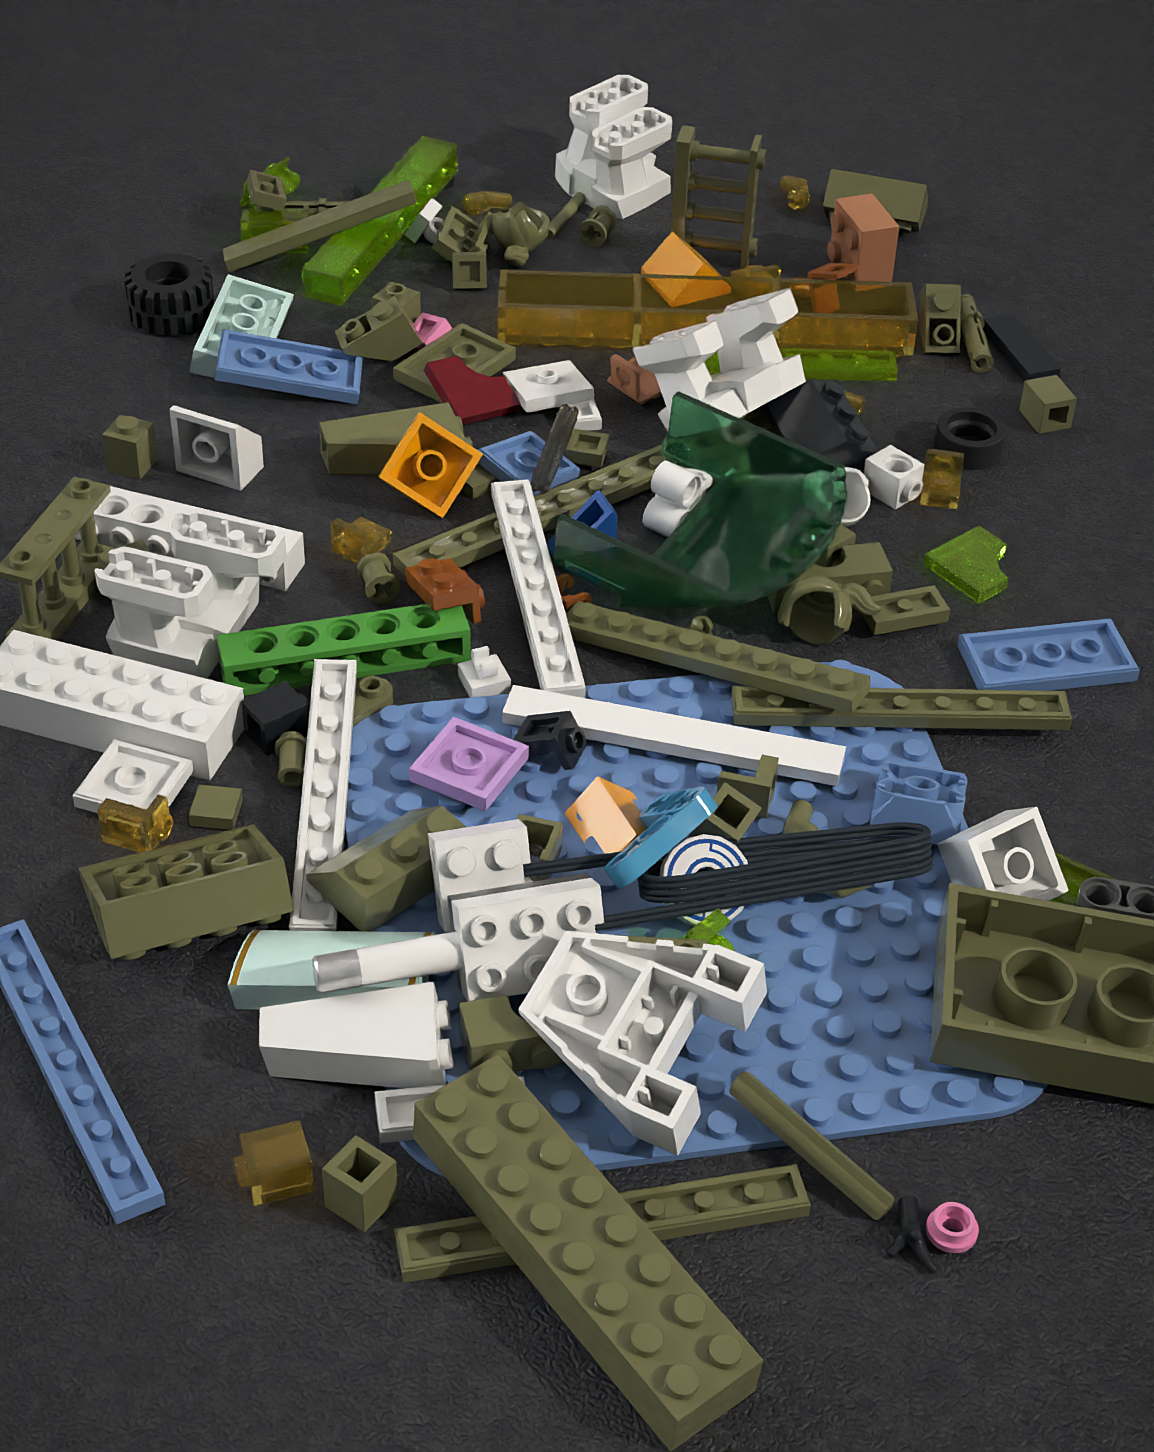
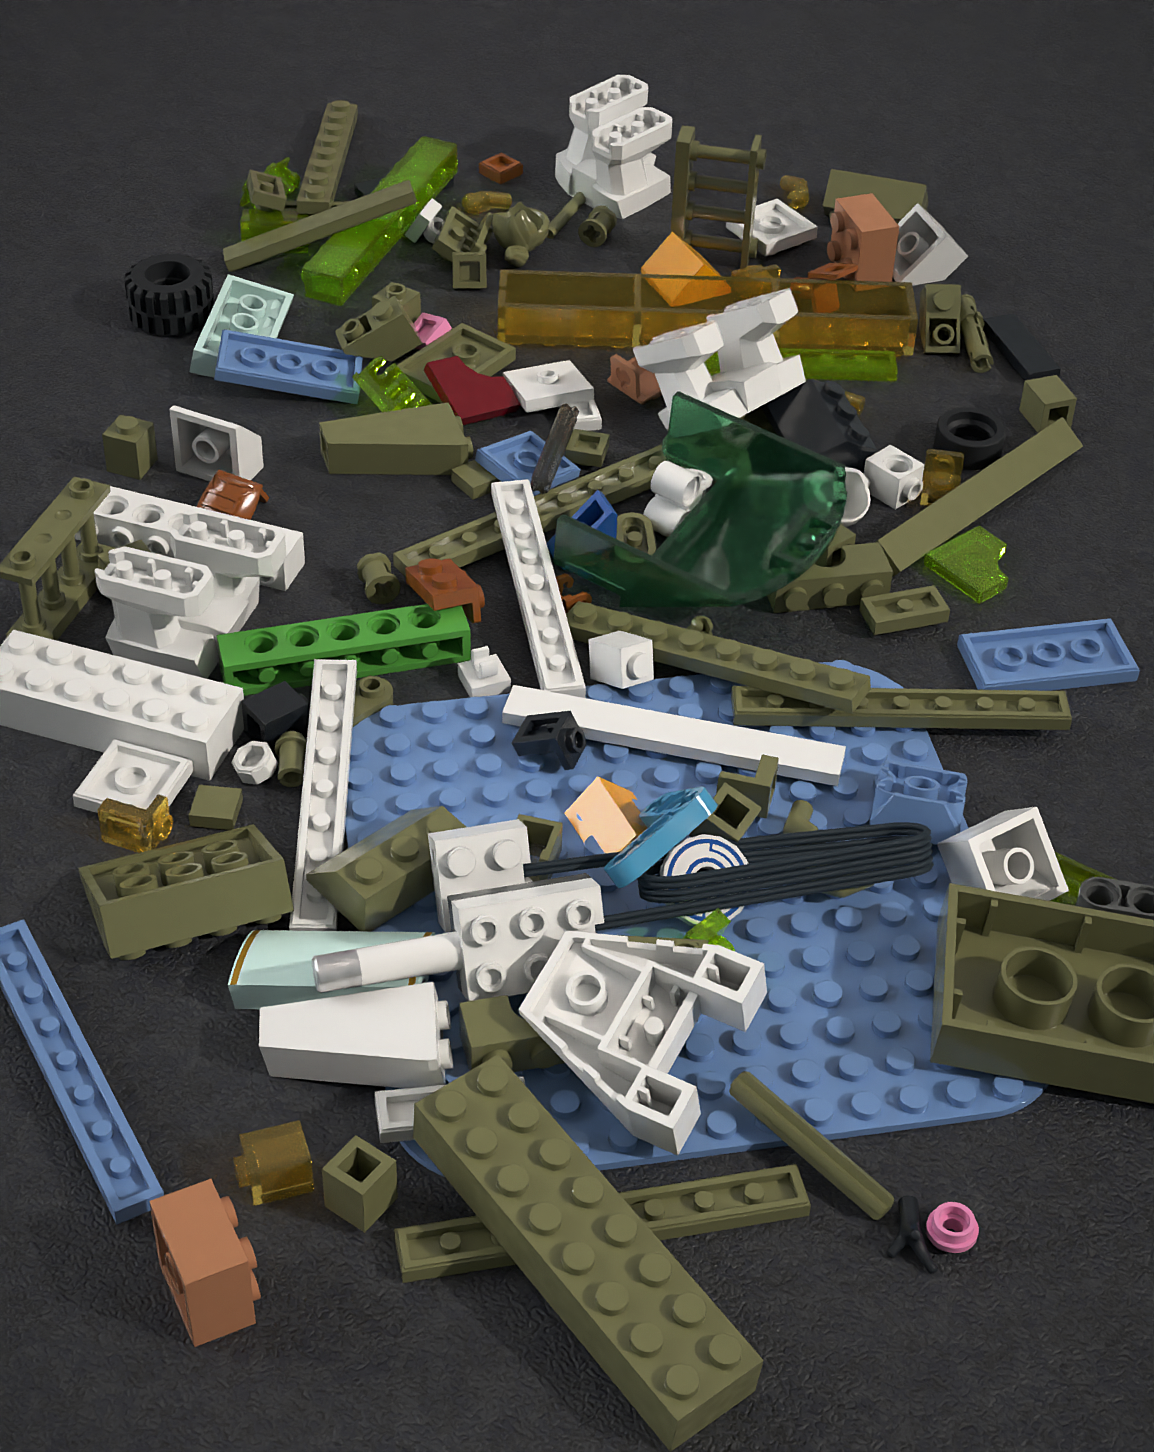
(205, 1261): none -> nougat brick
(232, 495): none -> dark orange piece
(254, 762): none -> white tile
(327, 158): none -> olive plate
(358, 538): clear yellow bracket -> none
(390, 389): none -> clear neon green hinge
(430, 465): light orange slope -> none
(469, 763): lavender plate -> none
(500, 168): none -> dark orange tile
(621, 659): none -> white brick
(636, 531): none -> olive plate
(777, 227): none -> white plate
(822, 609): olive hair -> none
(924, 250): none -> white slope
(978, 495): none -> olive tile

